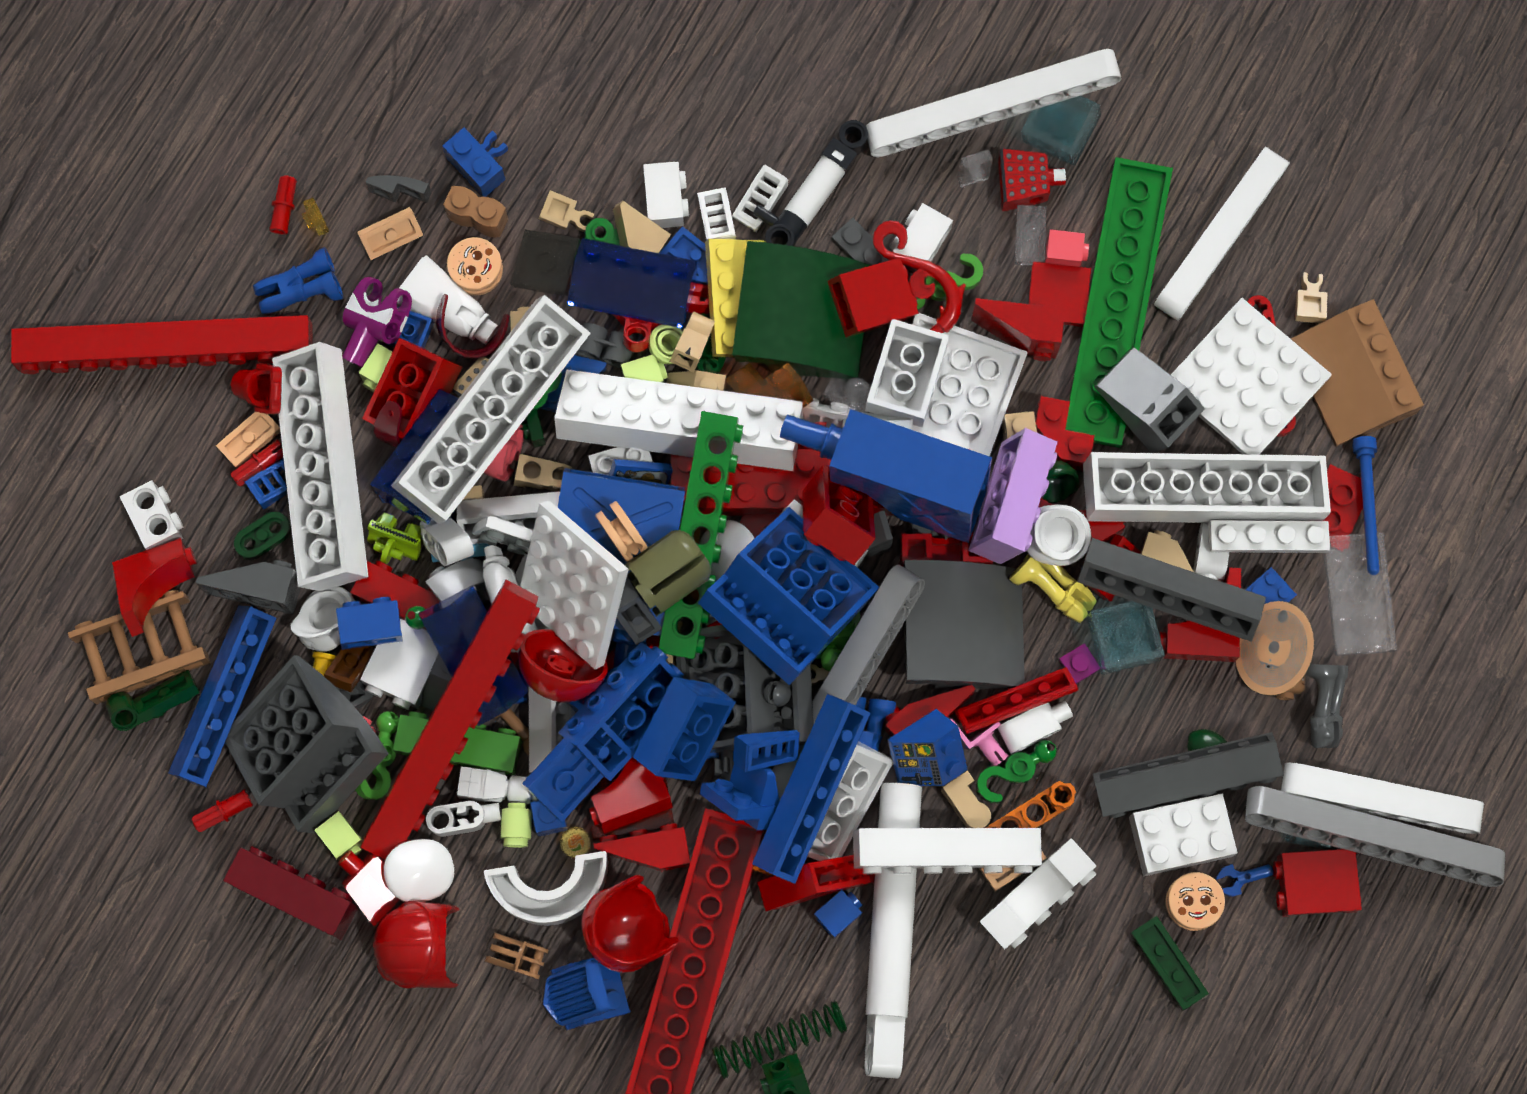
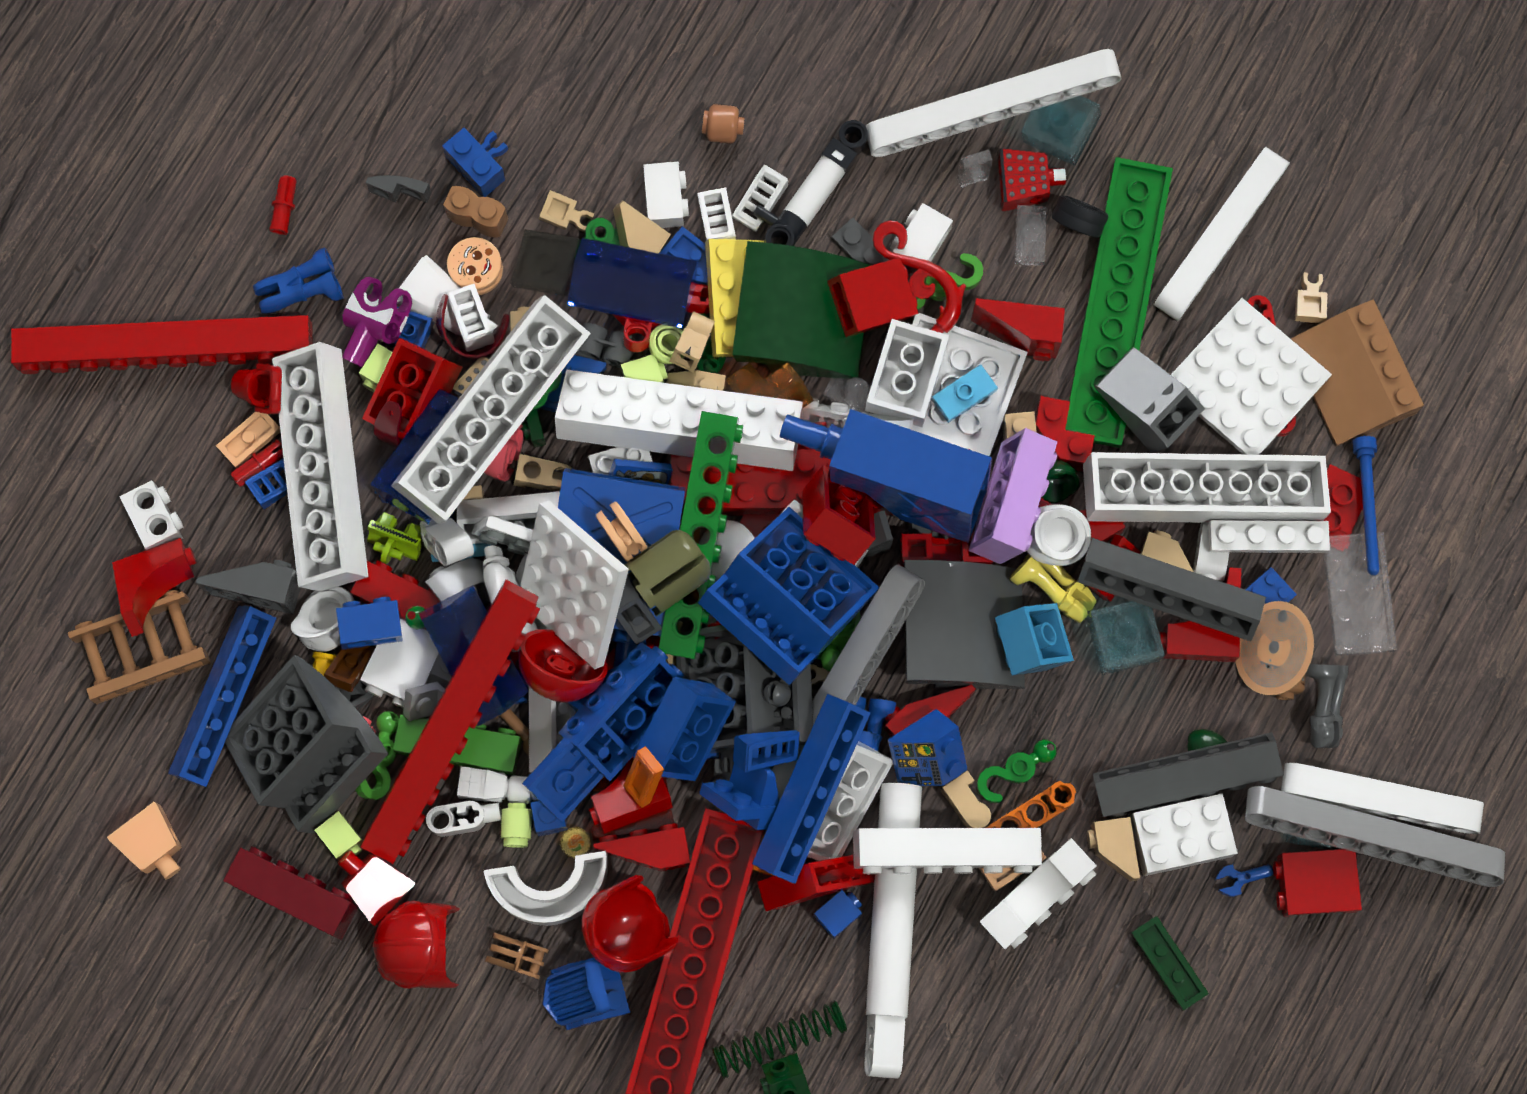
(149, 841): none -> light nougat torso
(150, 704): dark green plate -> none
(222, 811): red axle -> none
(261, 533): dark green plate -> none
(314, 217): clear yellow plate -> none
(390, 233): light nougat plate -> none
(419, 870): white piece -> none
(421, 700): none -> light grey bracket
(476, 335): none -> white slope
(643, 777): none -> orange tile
(722, 123): none -> nougat head
(964, 393): none -> medium azure plate
(986, 743): bright pink bracket -> none
(1016, 700): red slope -> none
(1034, 639): none -> dark azure brick
(1034, 726): white piece -> none
(1062, 288): red tile -> none
(1066, 248): coral brick -> none
(1080, 216): none -> black tyre
(1080, 663): magenta plate -> none
(1115, 846): none -> tan slope
(1195, 901): light nougat head -> none

